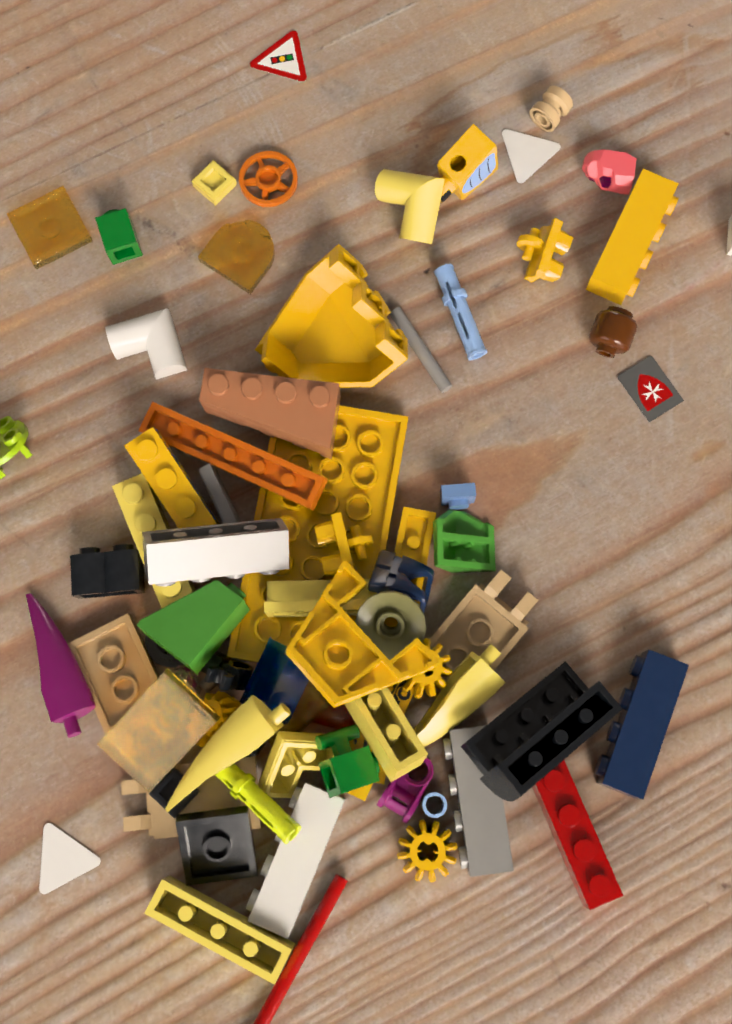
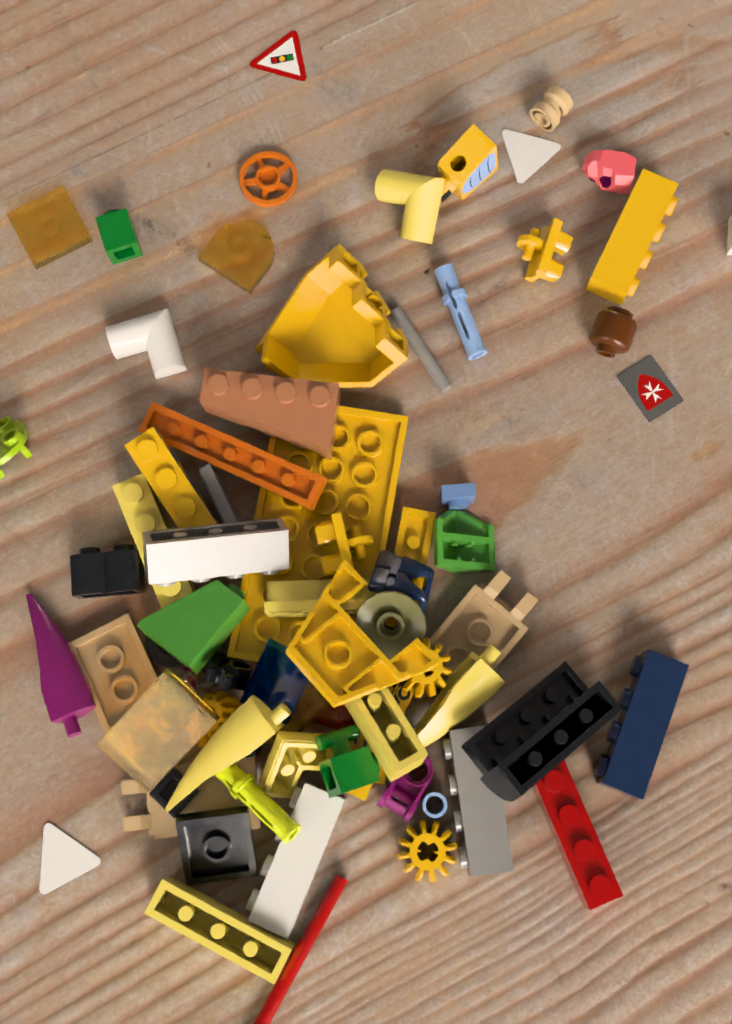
(214, 182): light yellow tile -> none

